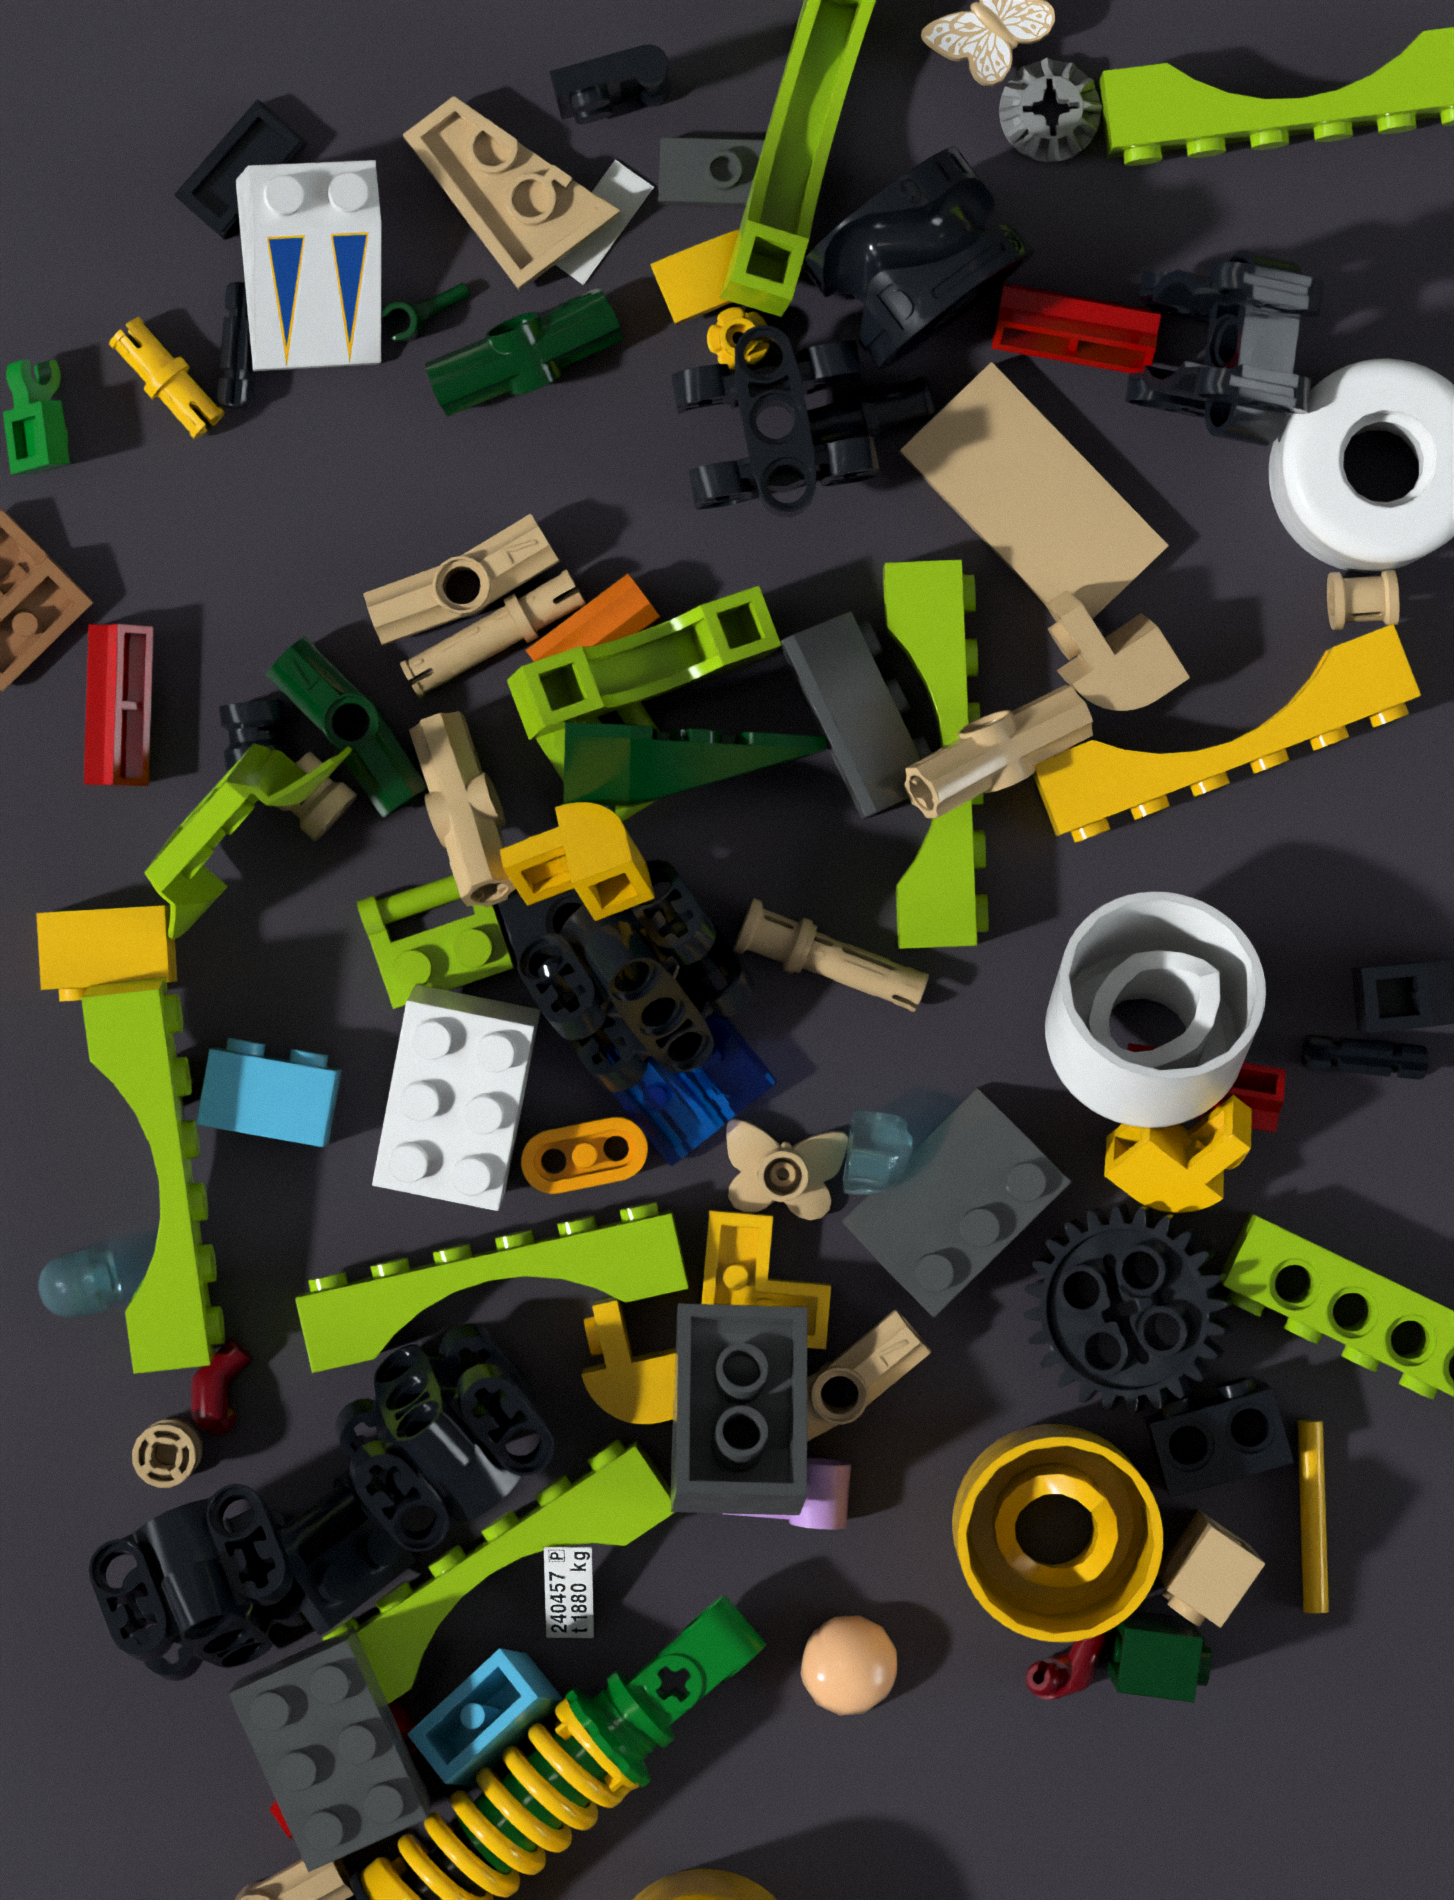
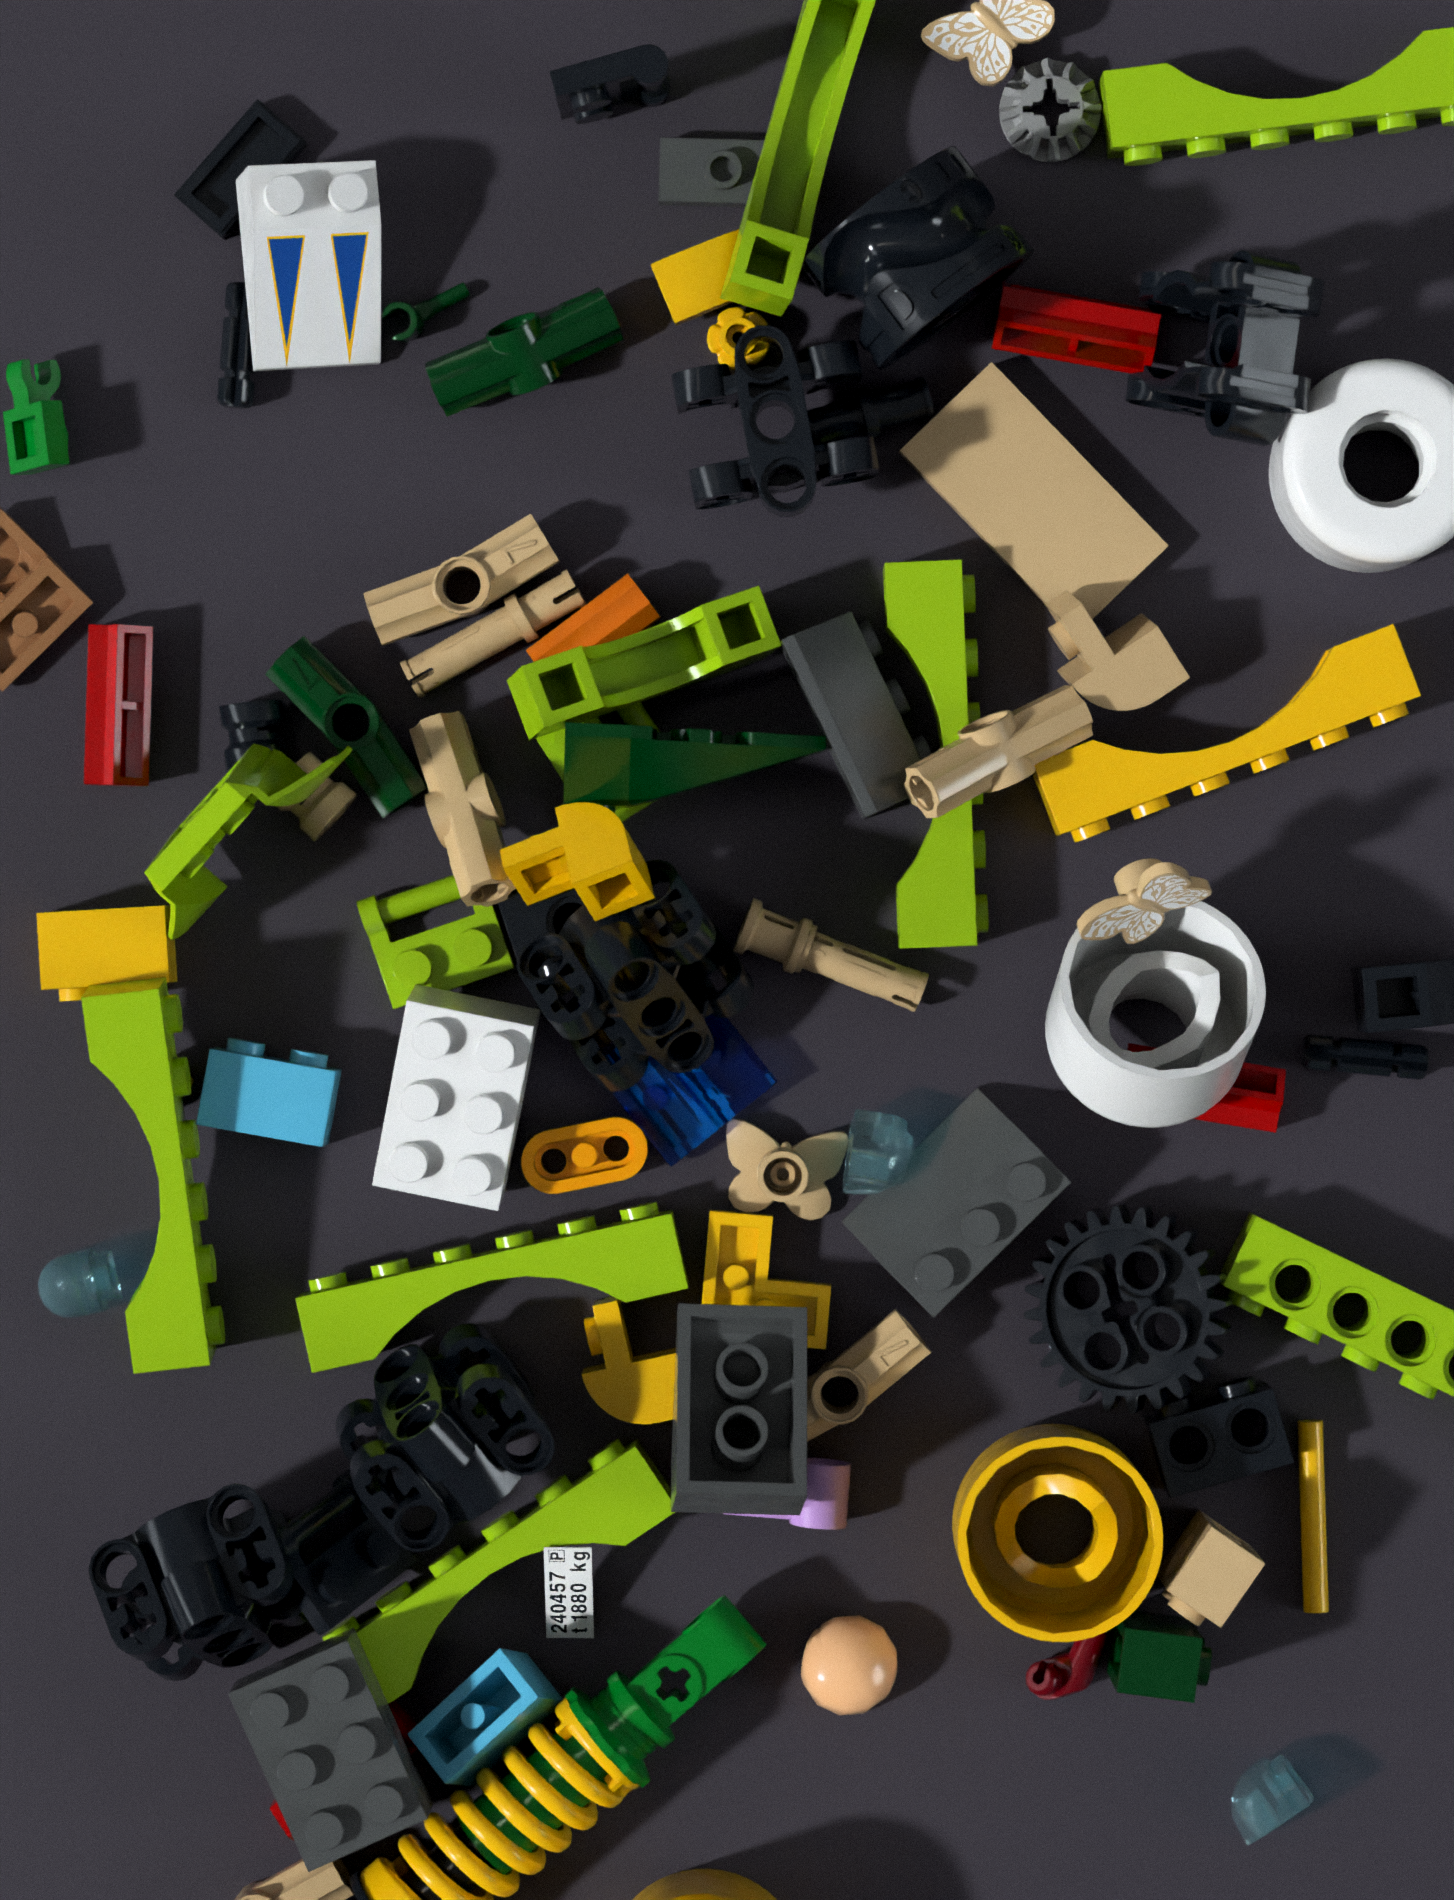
(166, 378): yellow pin -> none
(177, 1445): tan wheel -> none
(210, 1390): dark red arm -> none
(507, 194): tan wing -> none
(625, 192): white sticker -> none
(1145, 893): none -> tan animal
(1178, 1166): yellow brick -> none
(1267, 1797): none -> clear light blue piece
(1362, 599): tan bush -> none

